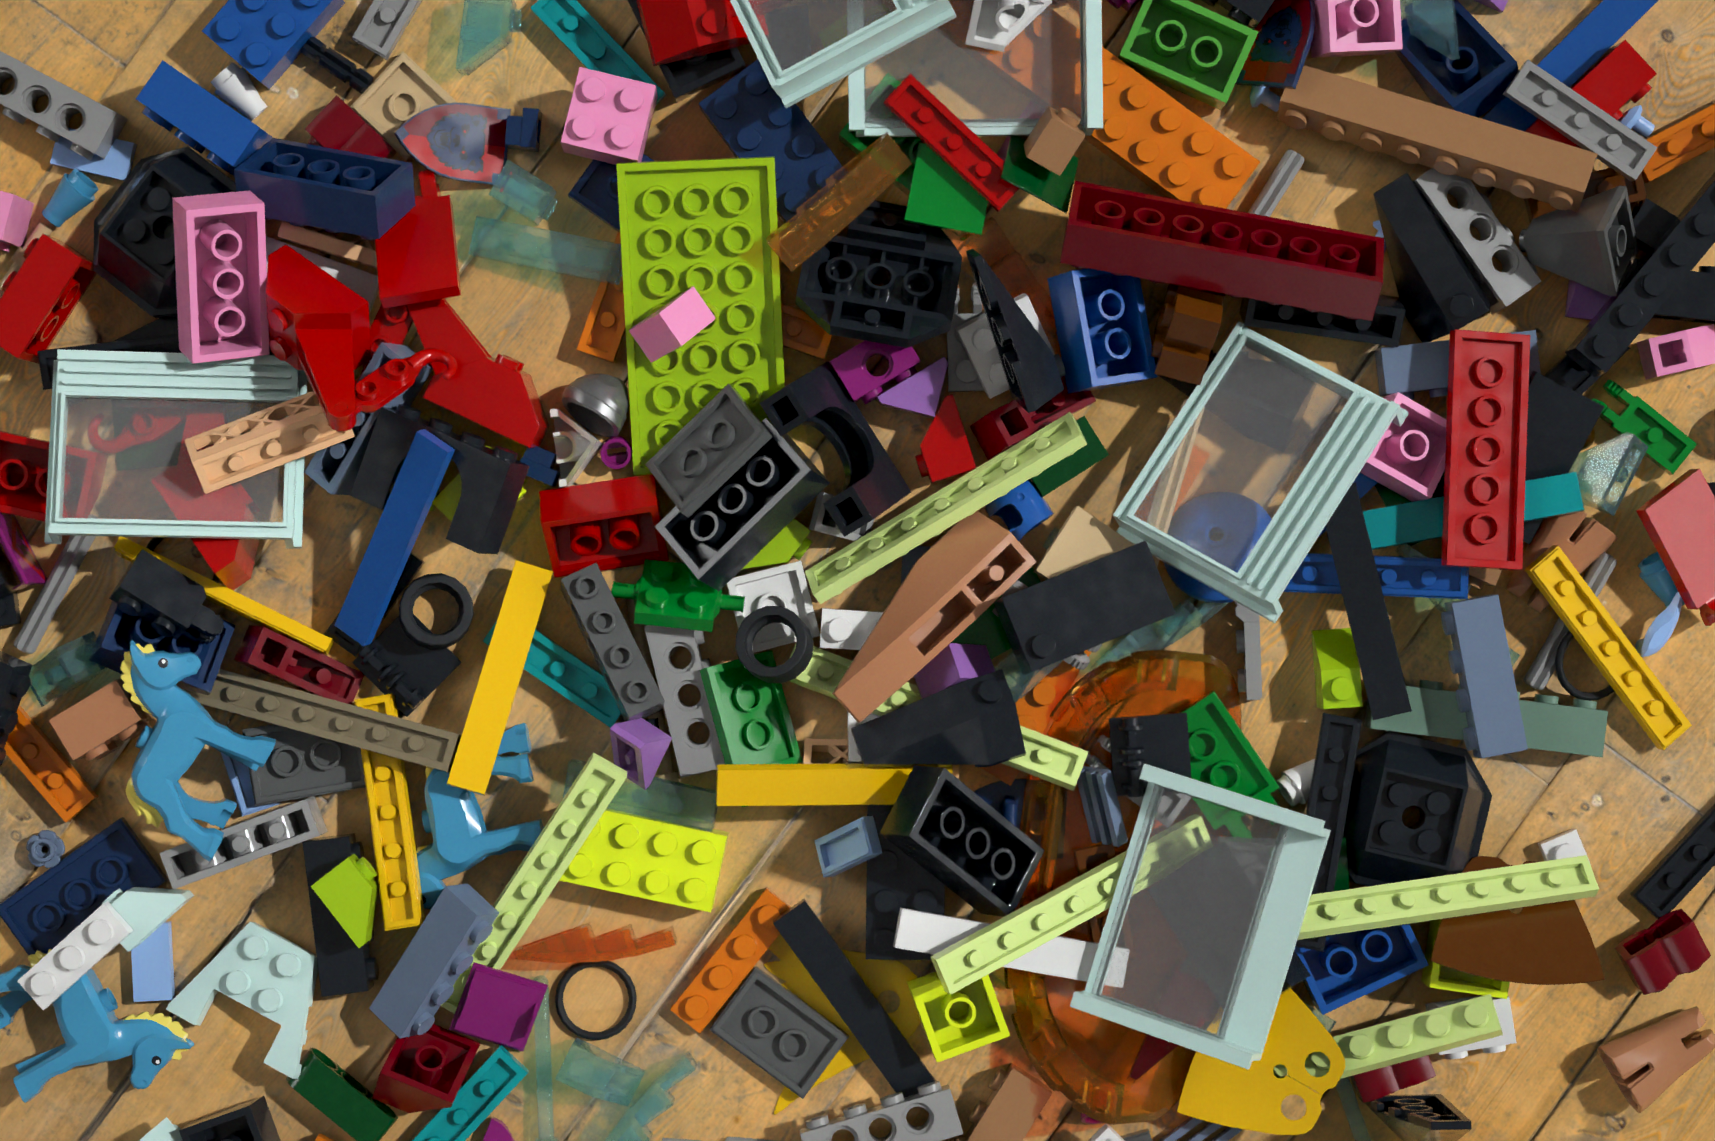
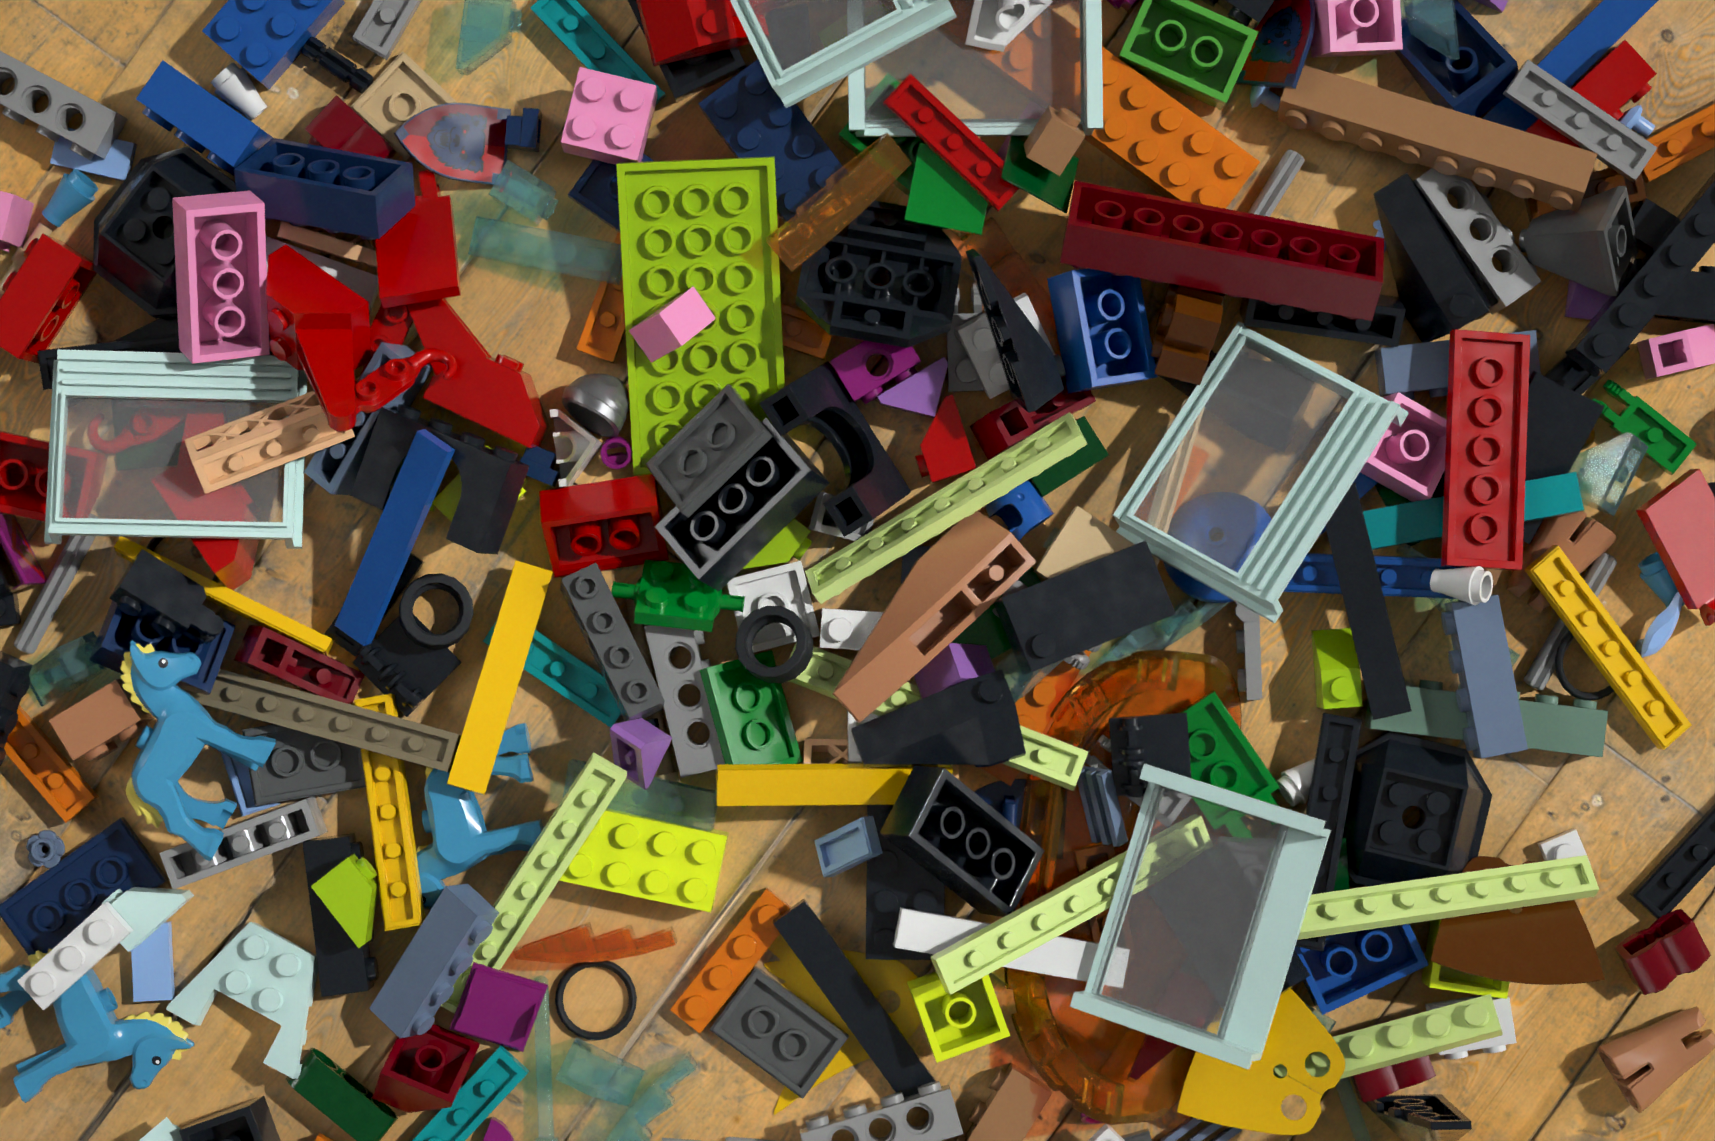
(1465, 584): none -> white cone

